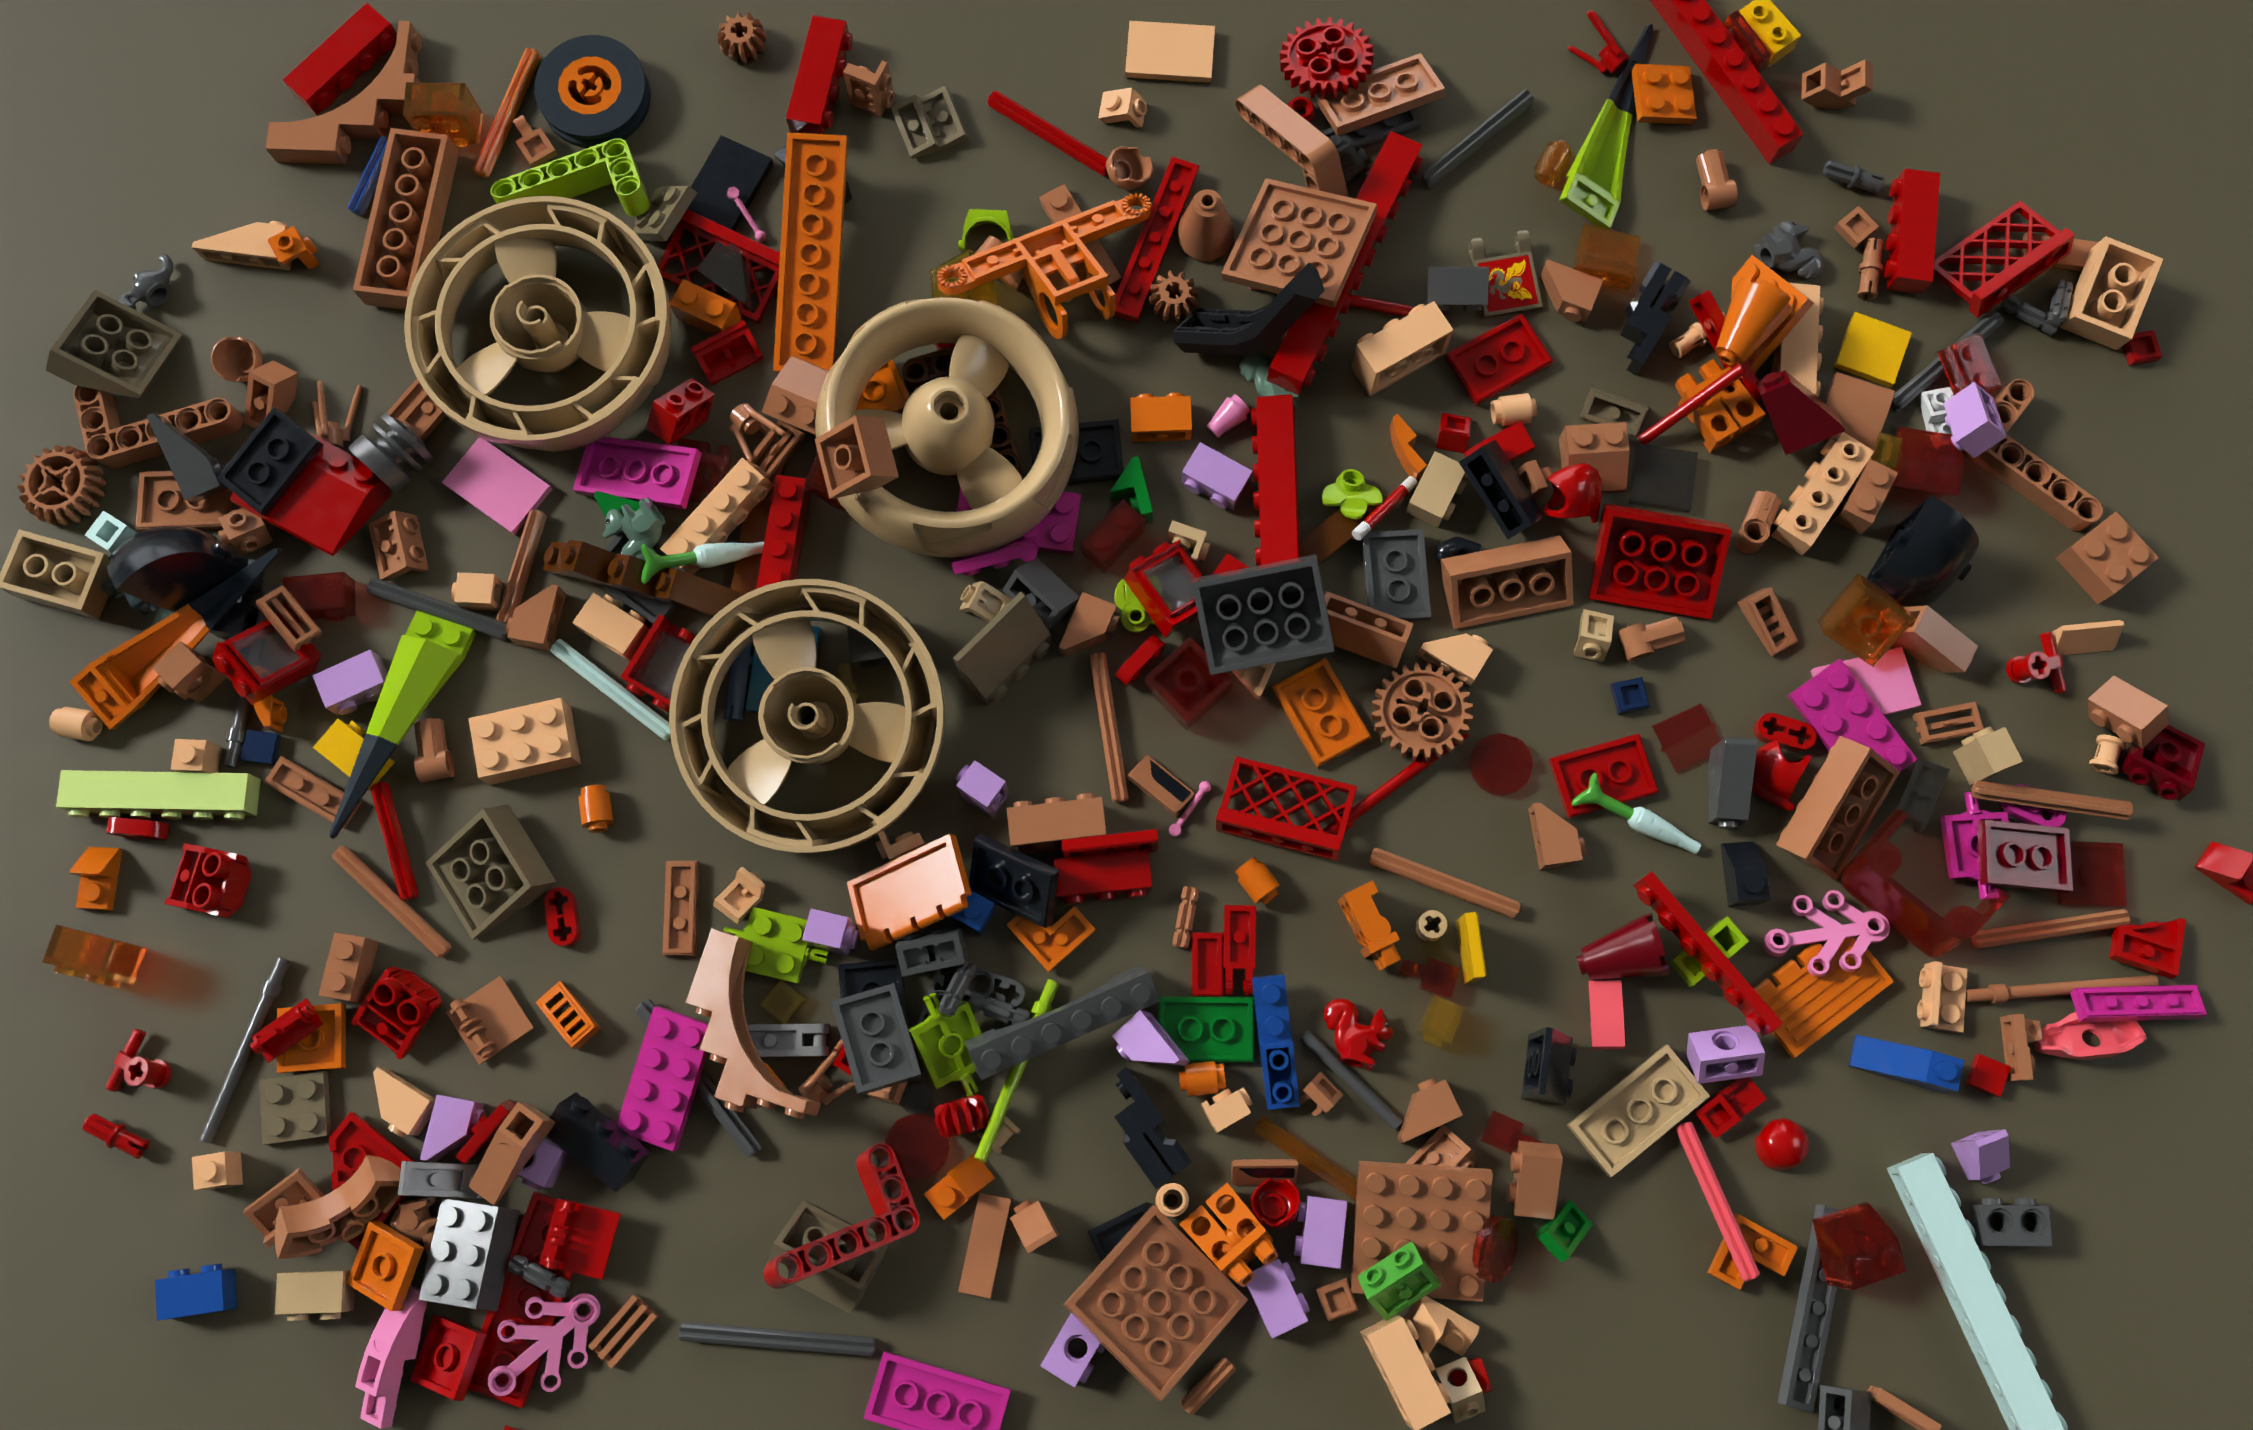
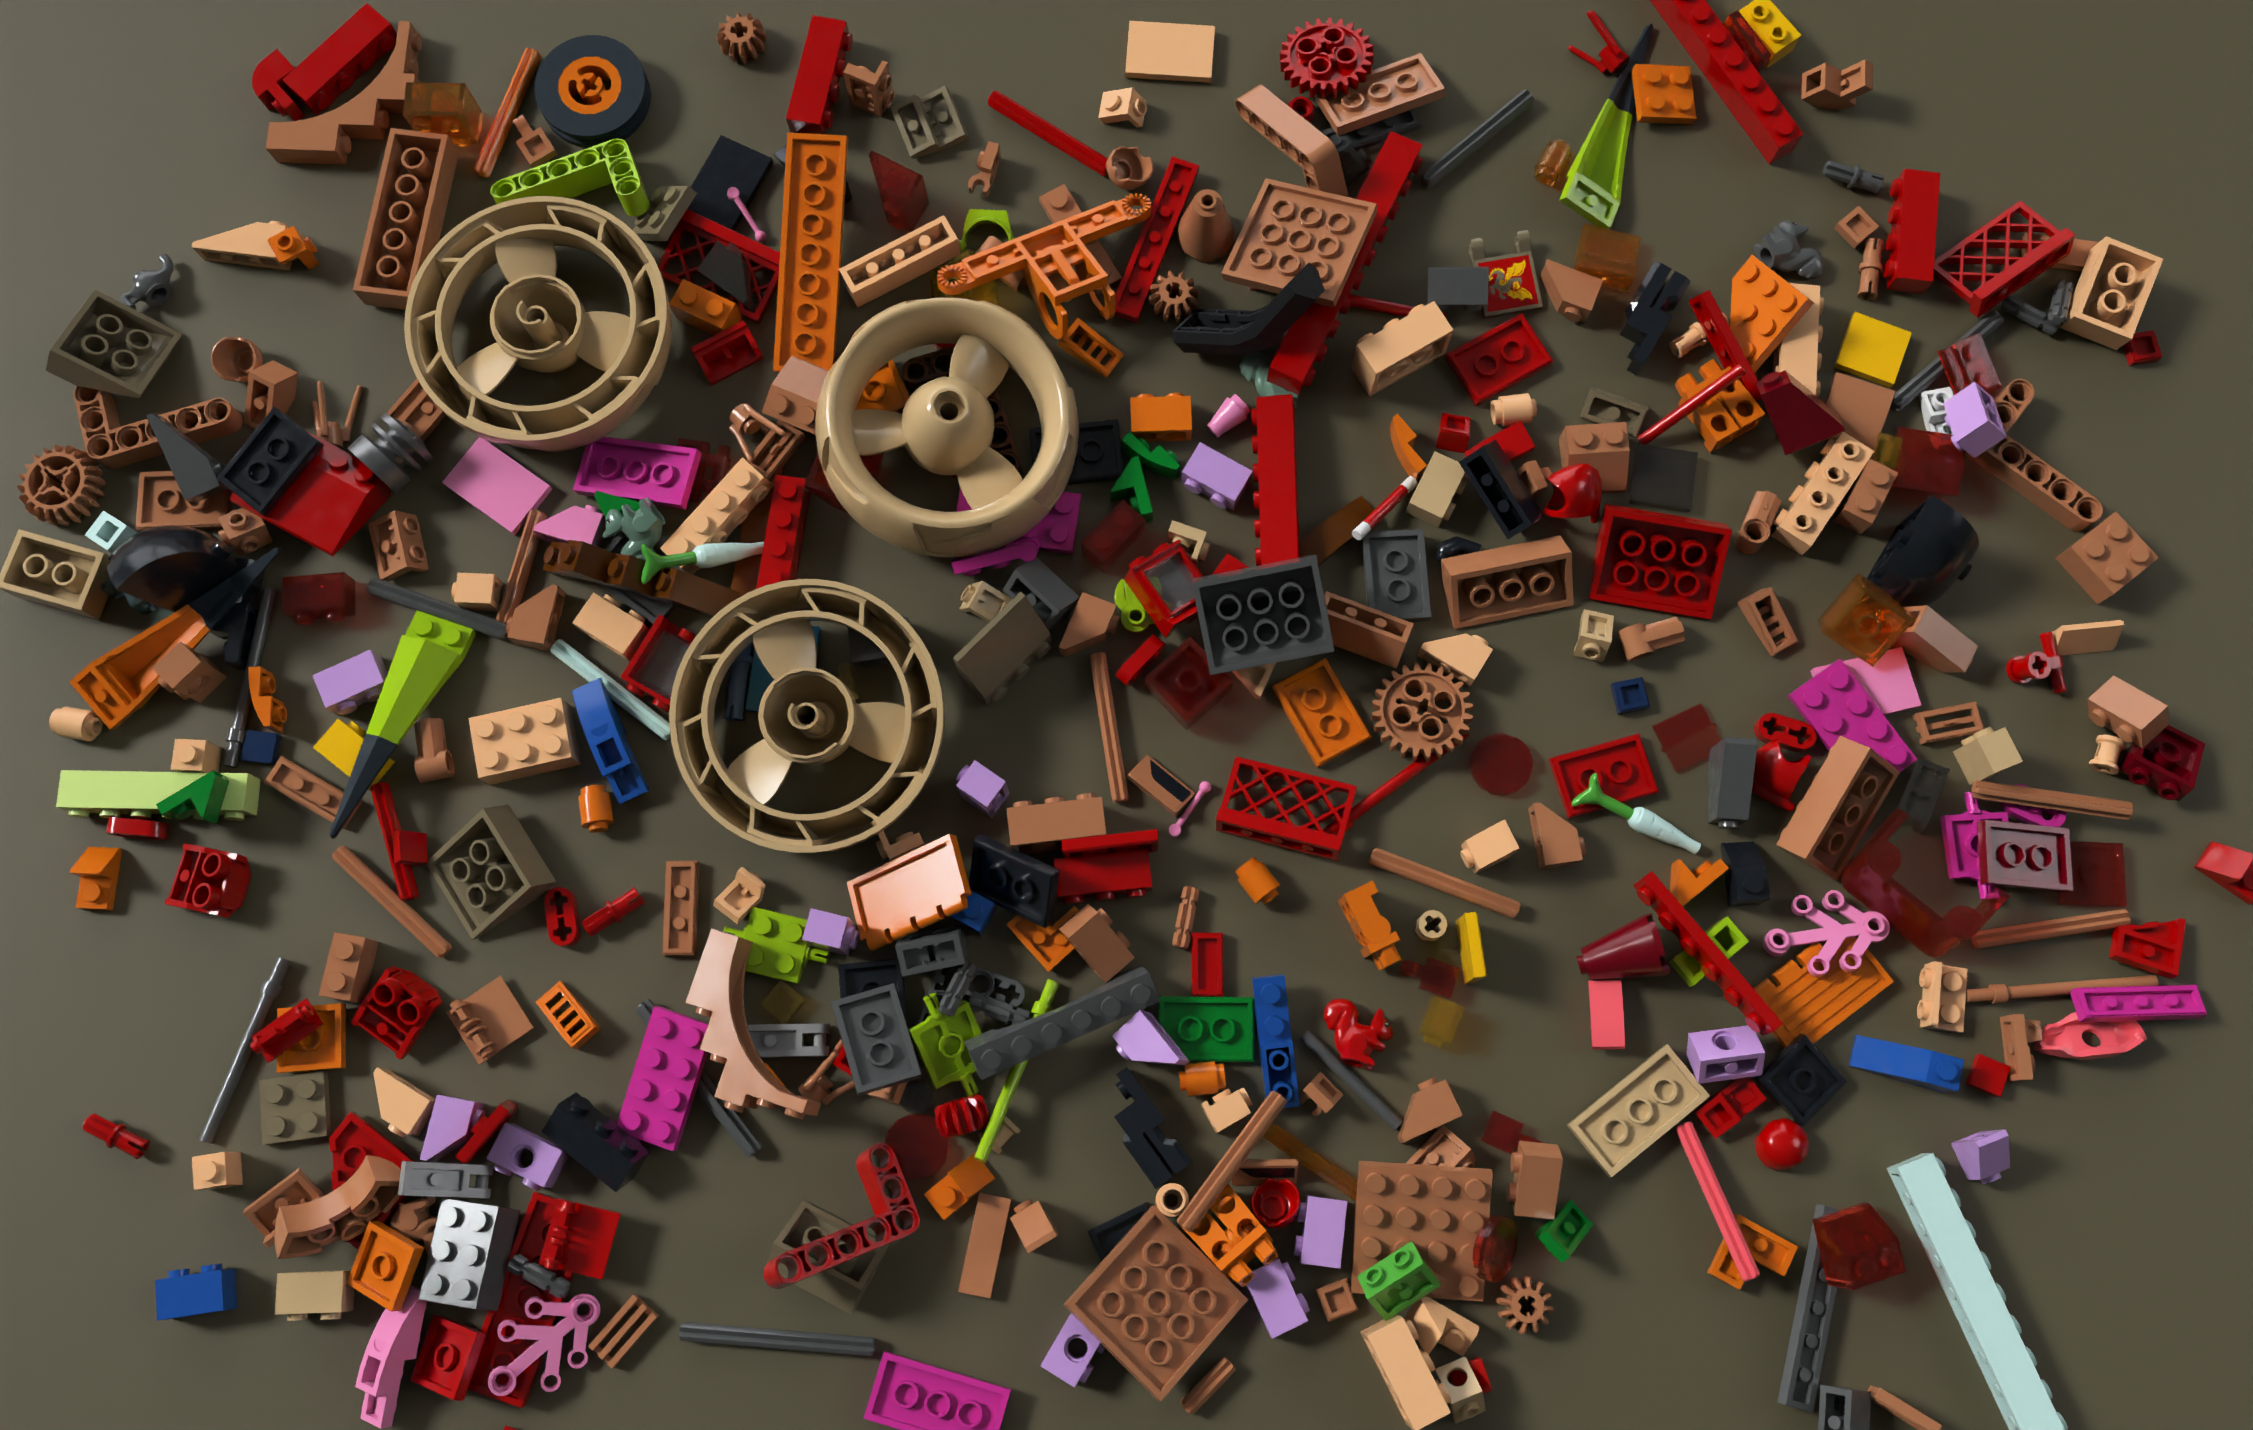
(93, 957): clear orange brick -> none
(136, 1069): red piece -> none
(203, 794): none -> green slope
(262, 661): red window -> none
(271, 89): none -> red brick
(304, 638): nougat tile -> none
(369, 180): blue axle -> none
(410, 848): none -> red tile
(510, 1151): nougat slope -> none
(574, 524): none -> bright pink slope
(608, 741): none -> blue slope
(612, 912): none -> red axle
(680, 411): red brick -> none
(856, 456): nougat slope -> none
(900, 192): none -> clear red slope
(900, 261): none -> light nougat brick
(988, 163): none -> nougat plate
(1097, 341): none -> orange slope
(1097, 942): none -> nougat brick
(1158, 461): none -> green slope
(1231, 1161): none -> nougat axle
(1239, 945): red hinge -> none
(1351, 494): lime plate -> none
(1489, 847): none -> light nougat slope
(1513, 1307): none -> nougat gear
(1548, 1066): black slope -> none
(1684, 883): none -> orange slope
(1716, 188): nougat piece -> none
(1751, 319): orange cone -> none
(1801, 1079): none -> black tile
(2010, 1228): dark grey brick -> none

